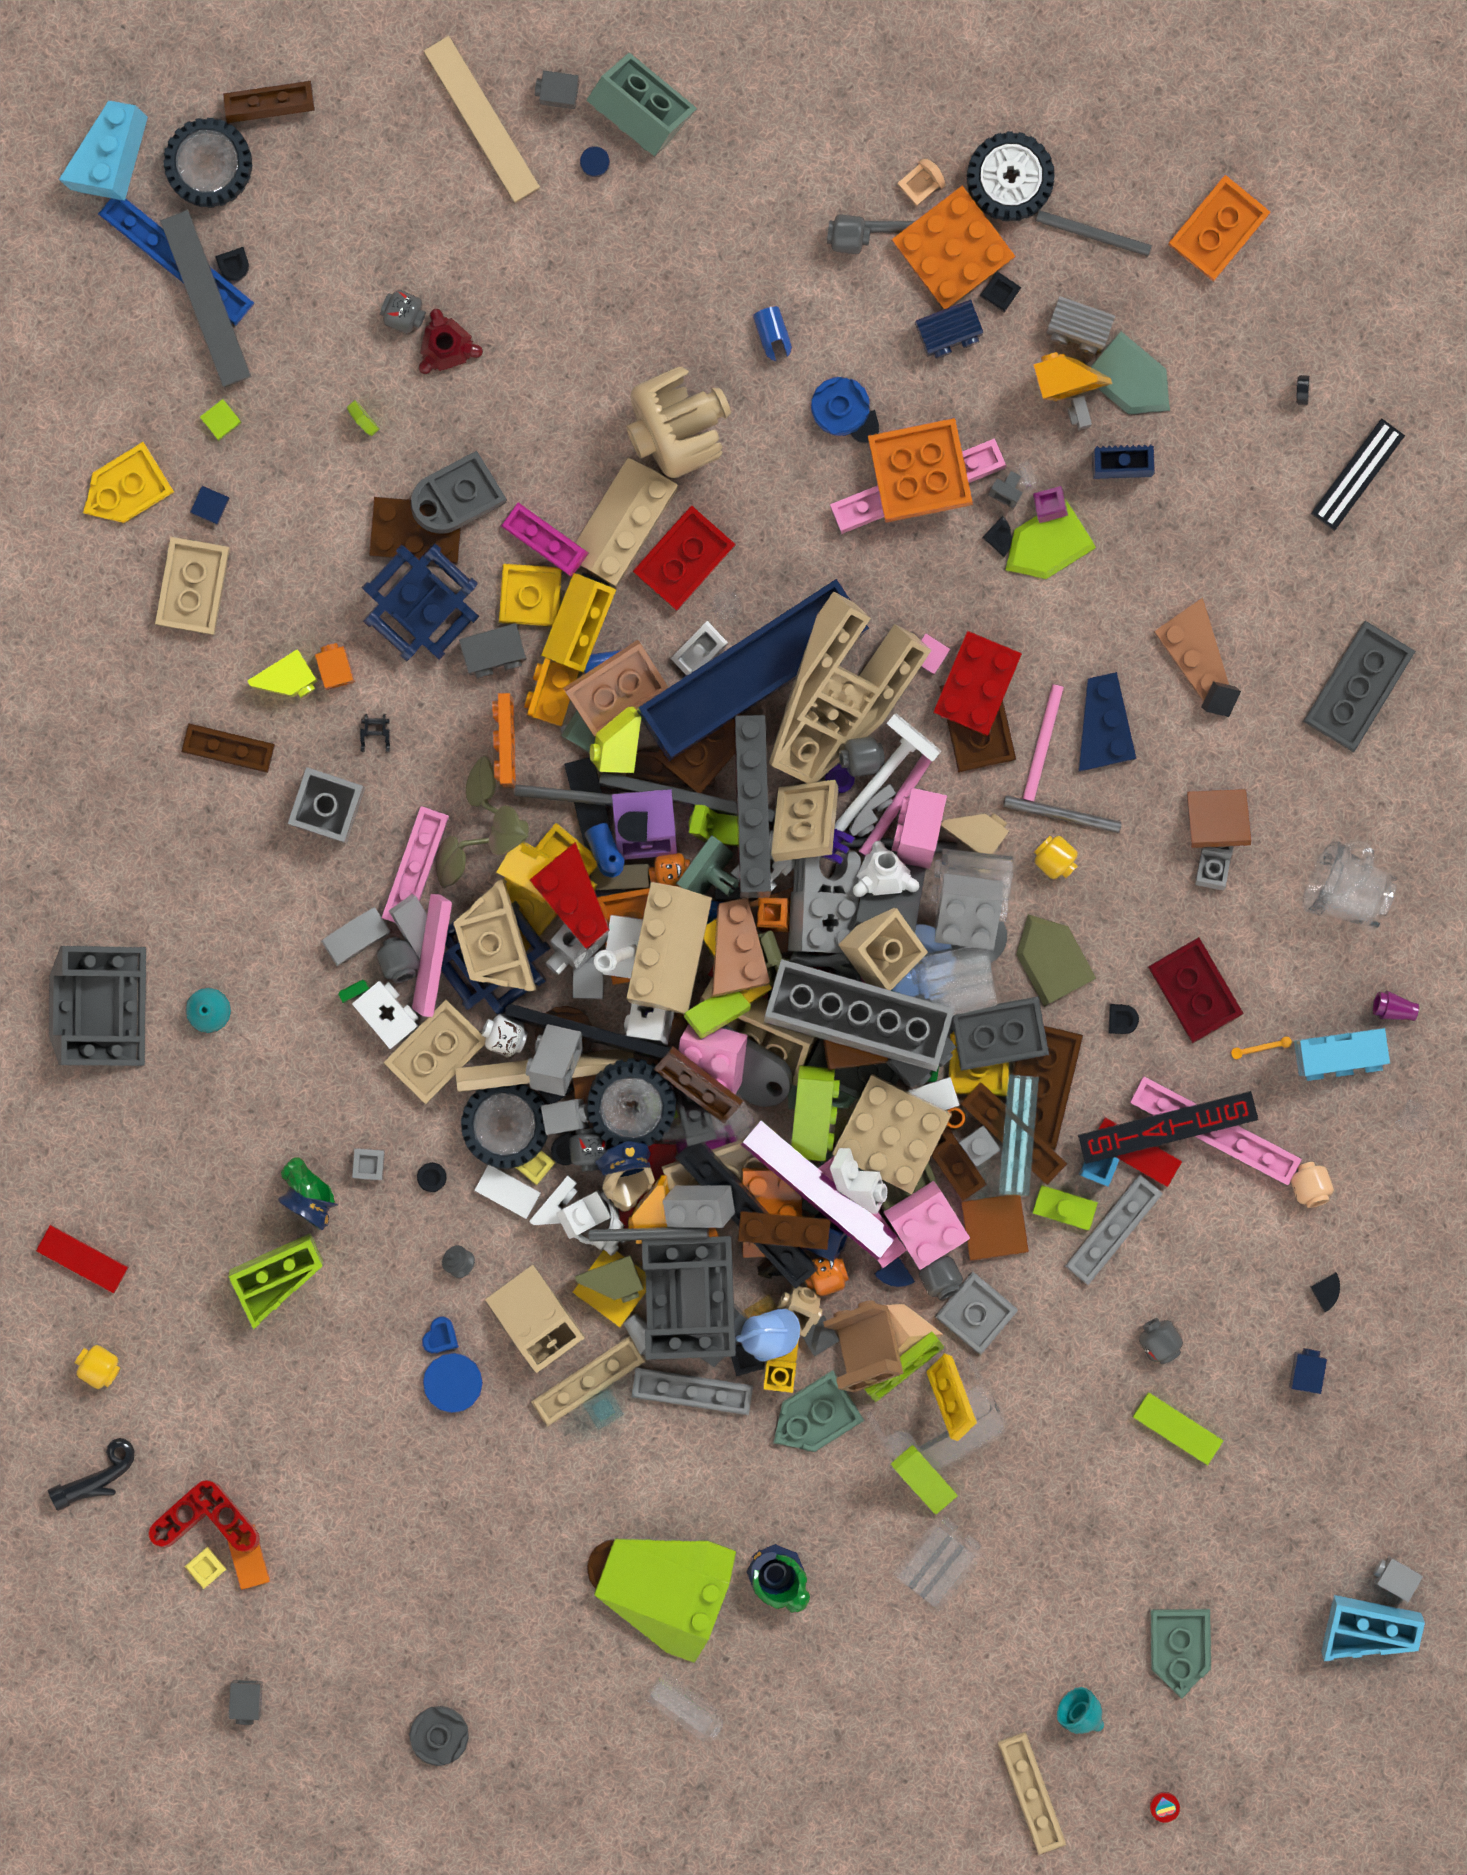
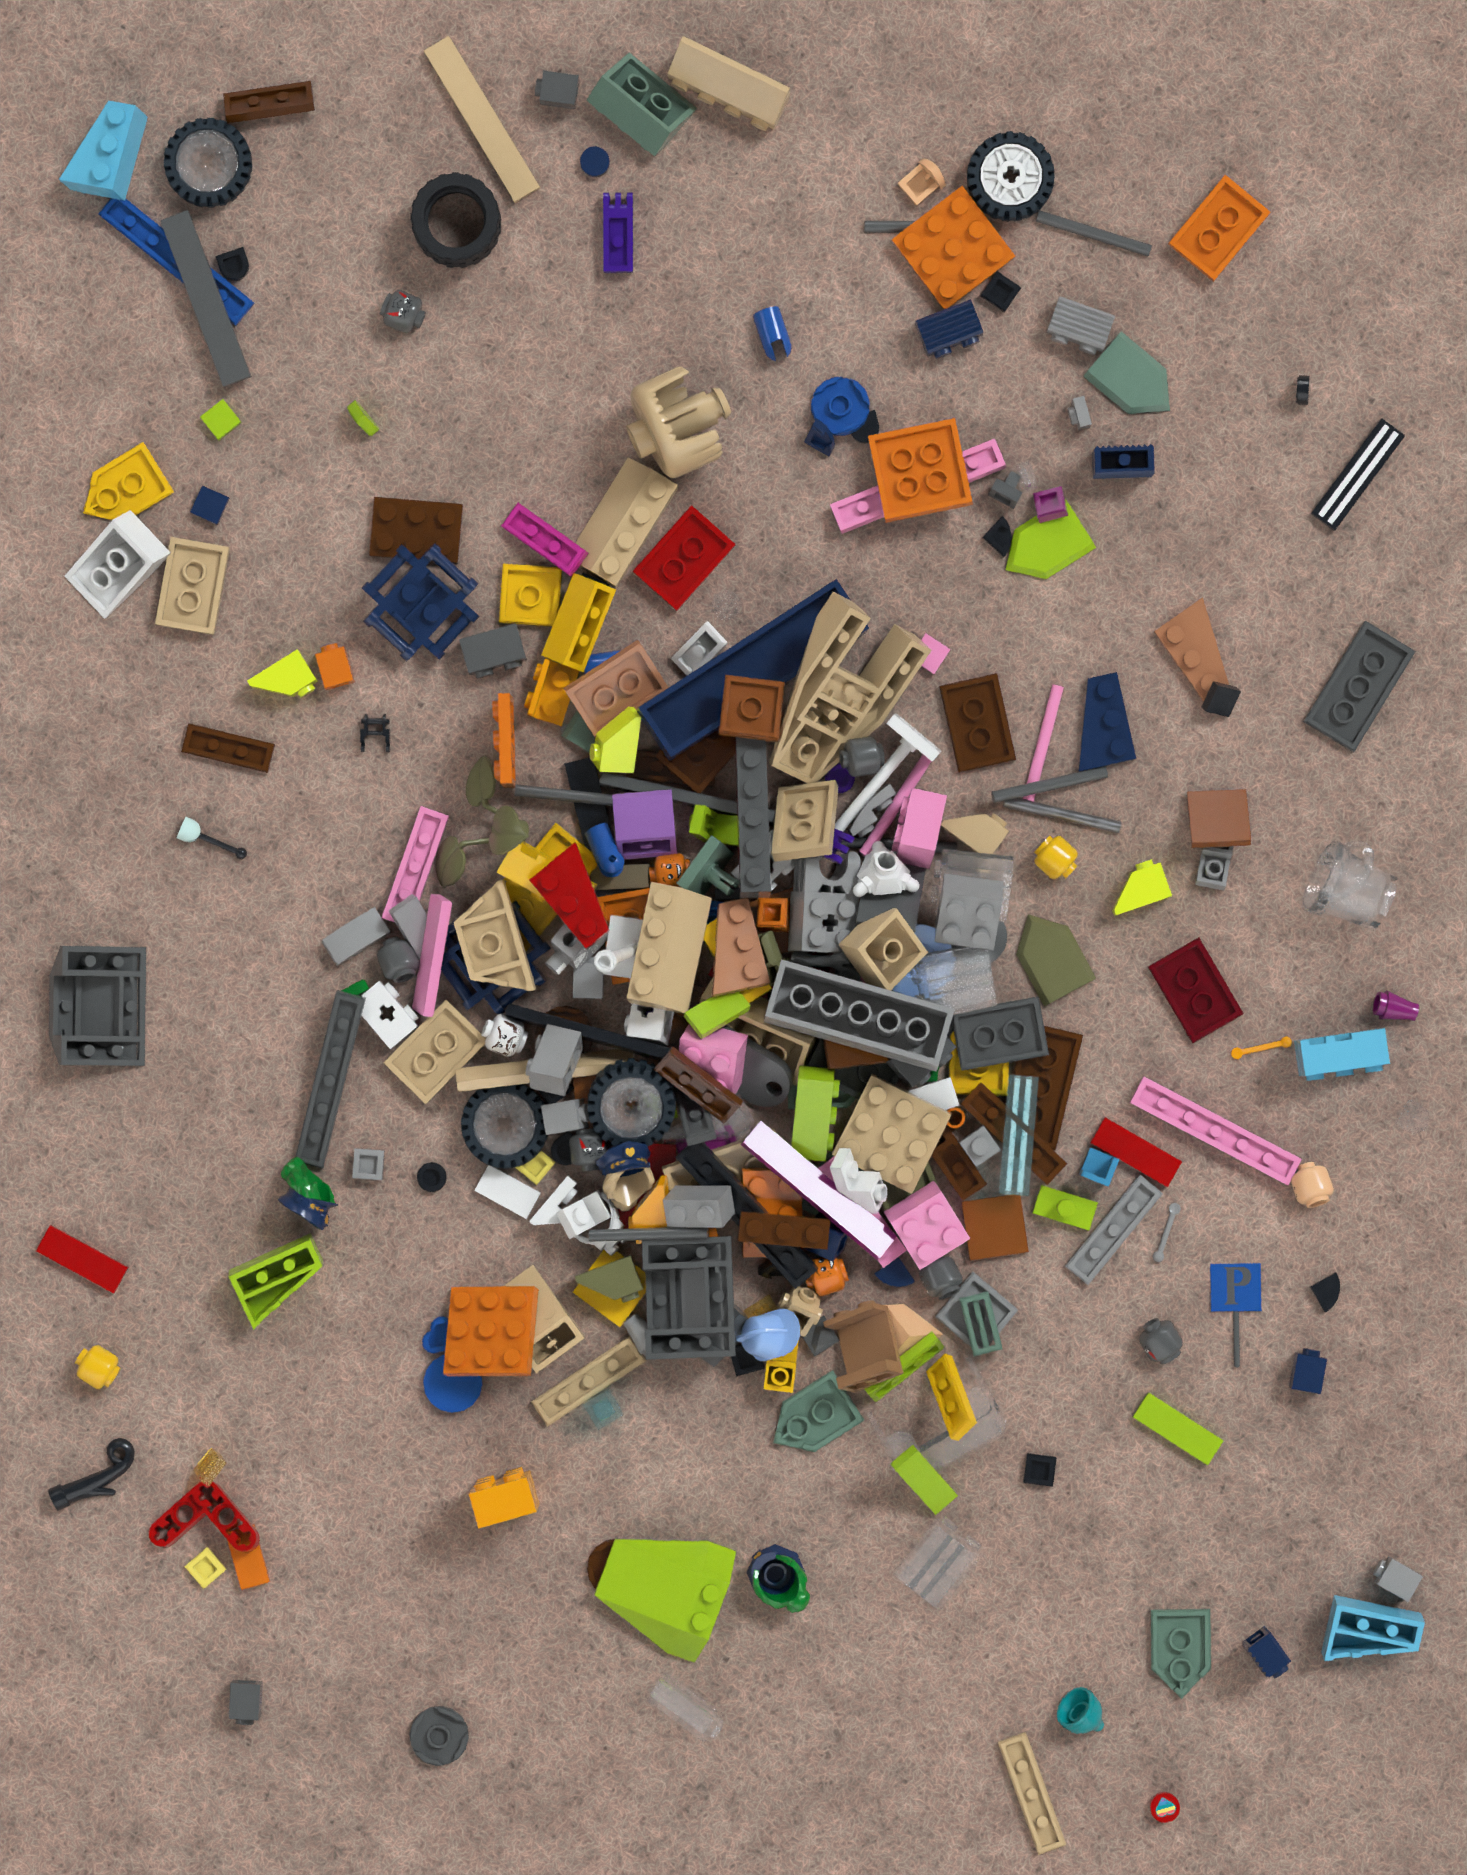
(117, 563): none -> white slope
(191, 831): none -> hinge
(208, 1010): teal helmet -> none
(209, 1466): none -> clear yellow tile
(326, 805): light grey brick -> none
(330, 1078): none -> dark grey tile
(445, 344): dark red rock -> none
(451, 184): none -> black tyre
(458, 494): dark grey tile -> none
(458, 1261): dark grey wheel -> none
(491, 1331): none -> orange plate
(503, 1498): none -> light orange brick
(618, 234): none -> dark purple hinge
(633, 826): black tile -> none
(692, 1391): light grey tile -> none
(728, 83): none -> tan slope
(751, 708): none -> dark orange tile
(820, 438): none -> dark blue tile
(848, 234): dark grey head -> none
(974, 1299): none -> sand green tile
(977, 683): red plate -> none
(1039, 1469): none -> black tile
(1049, 784): none -> dark grey bar
(1066, 377): light orange slope -> none
(1122, 1019): black tile -> none
(1143, 887): none -> neon yellow slope
(1168, 1127): black tile -> none
(1174, 1209): none -> light grey hinge
(1236, 1289): none -> blue piece
(1267, 1653): none -> dark blue brick

